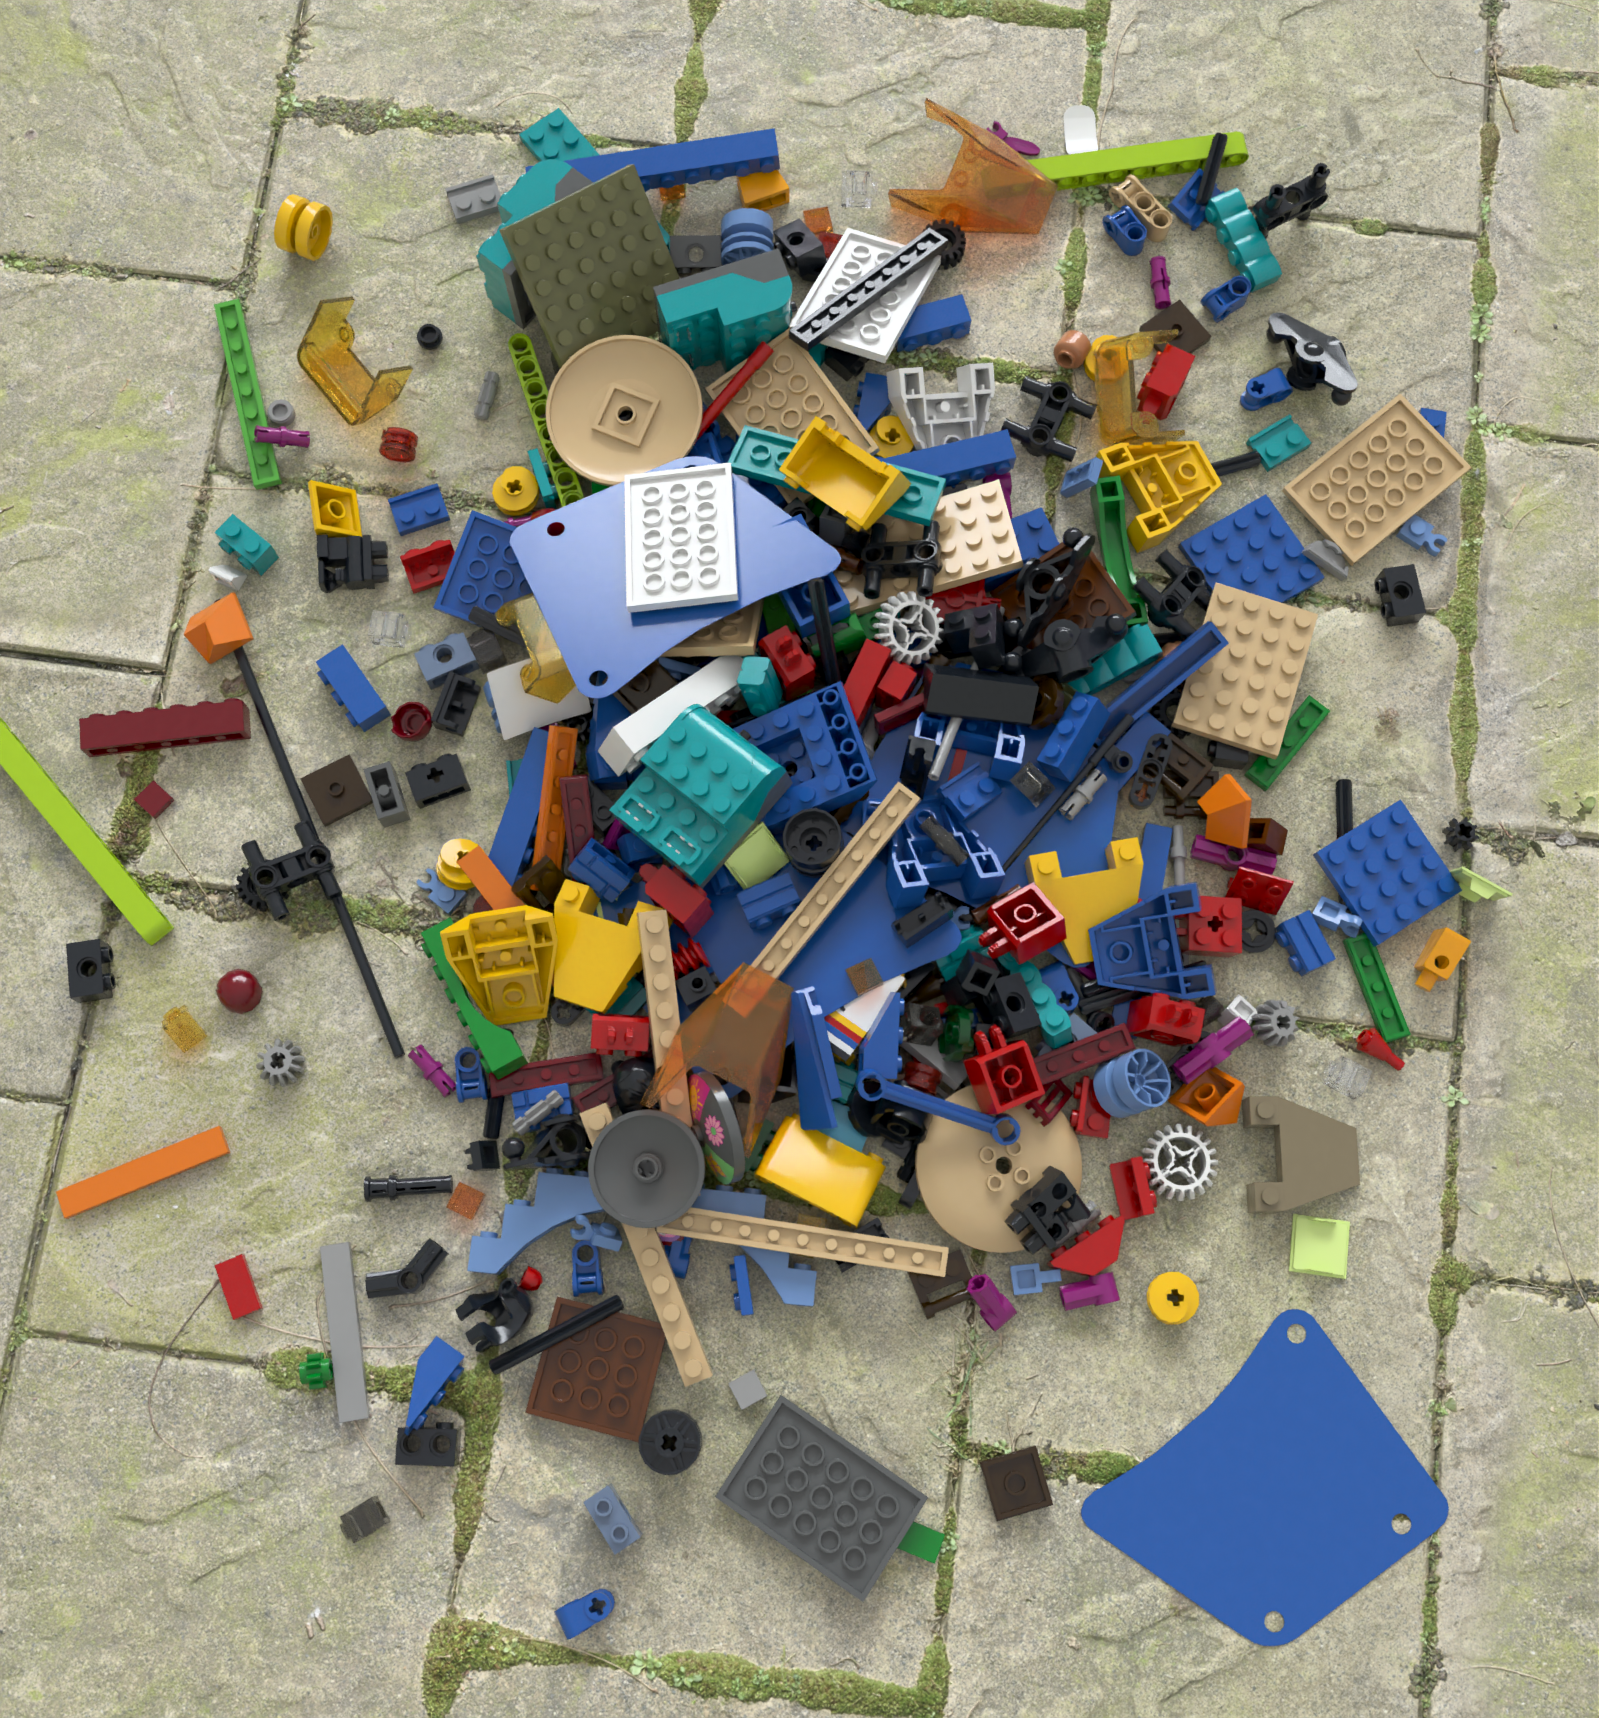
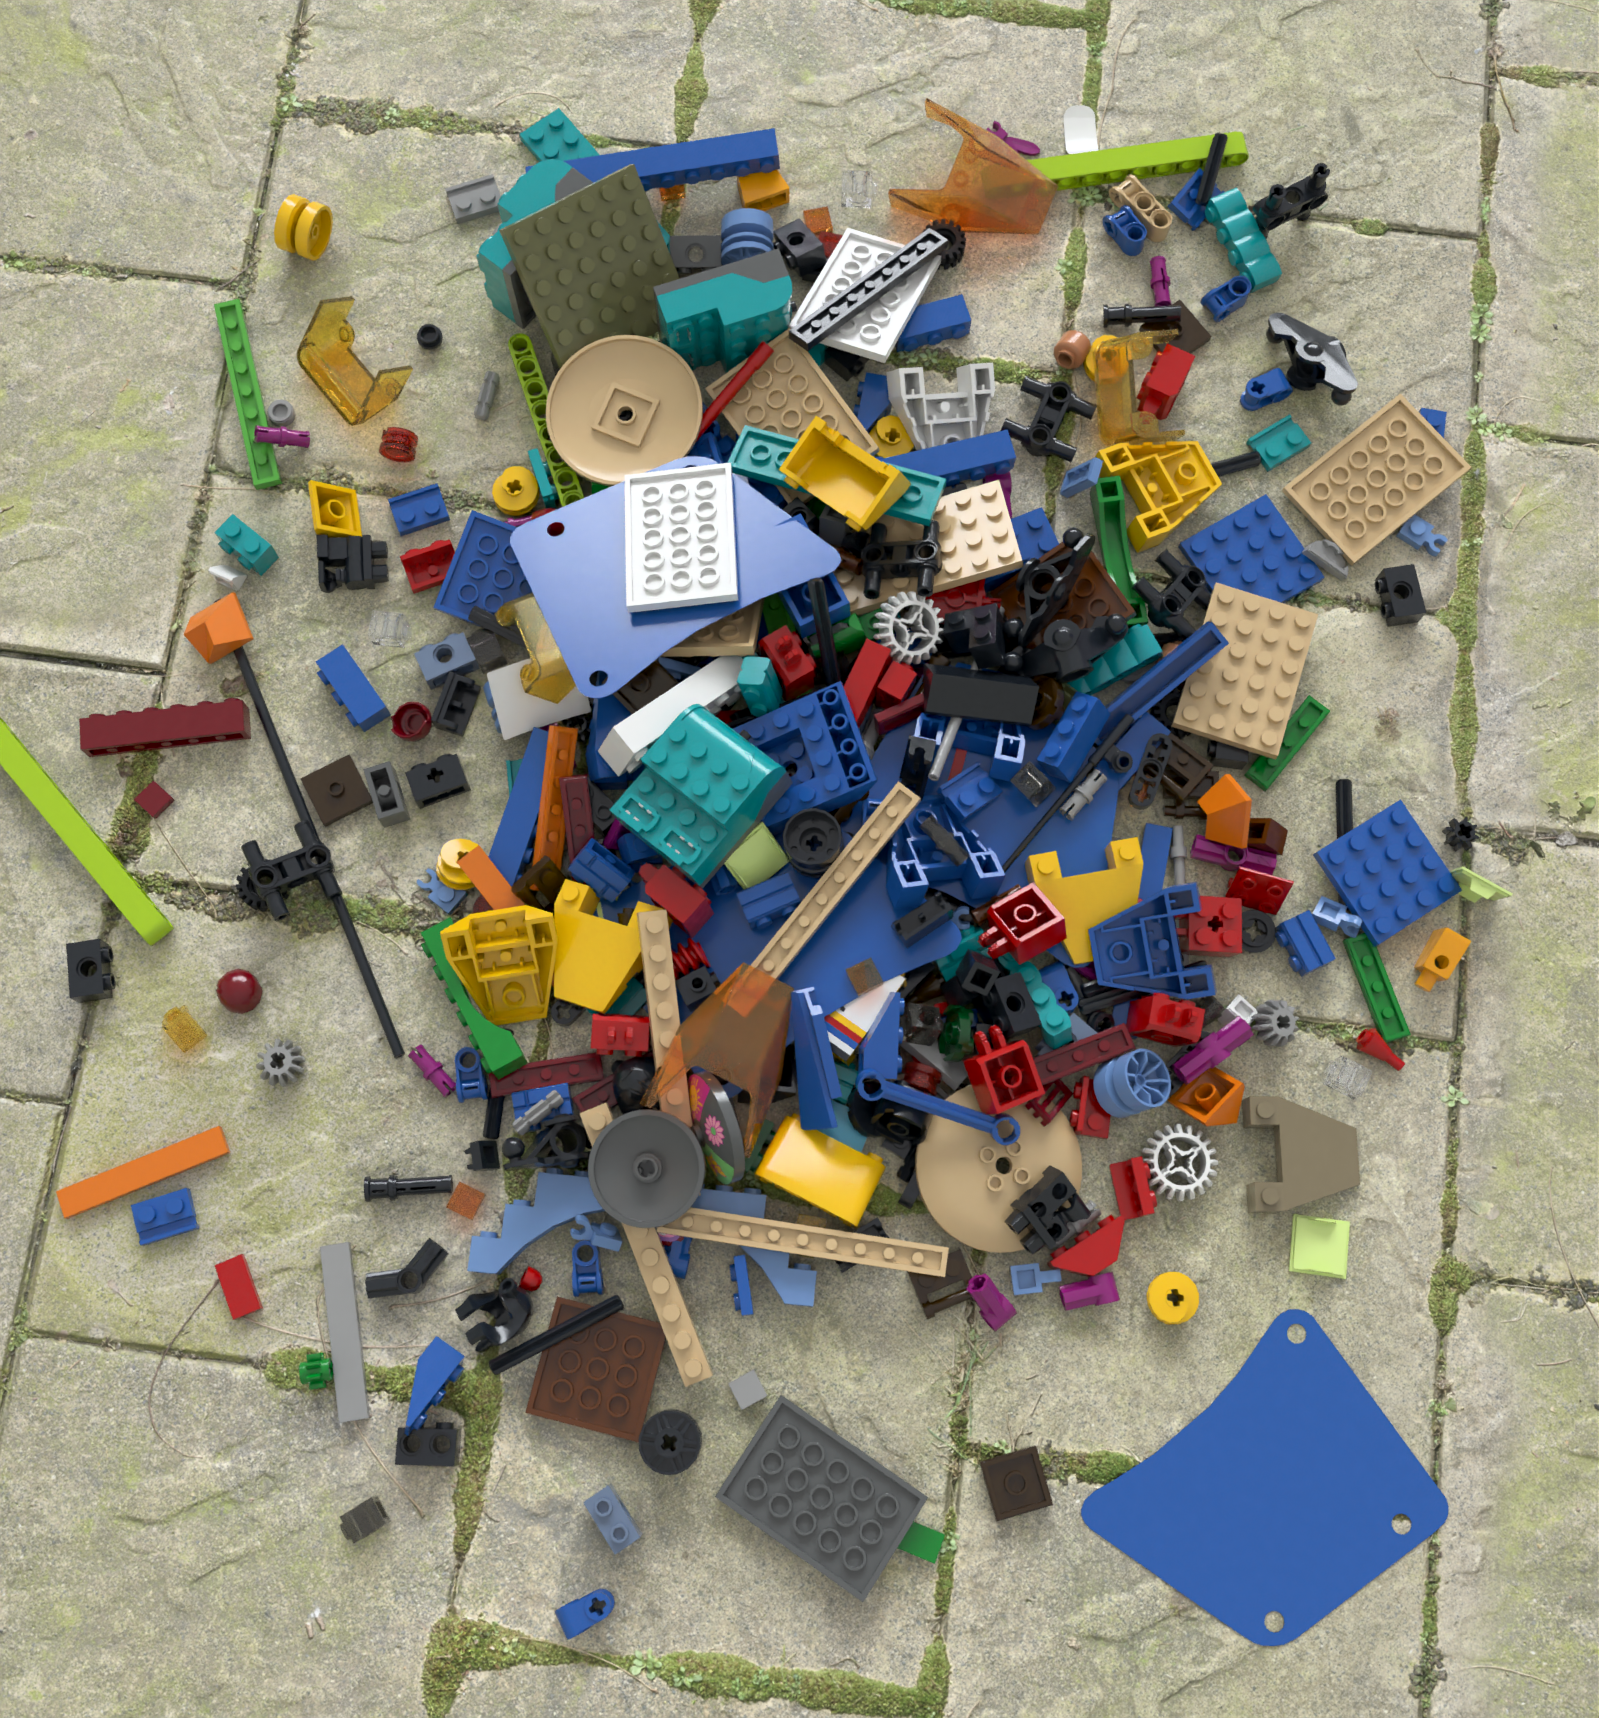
(164, 1216): none -> blue plate
(1127, 314): none -> black pin

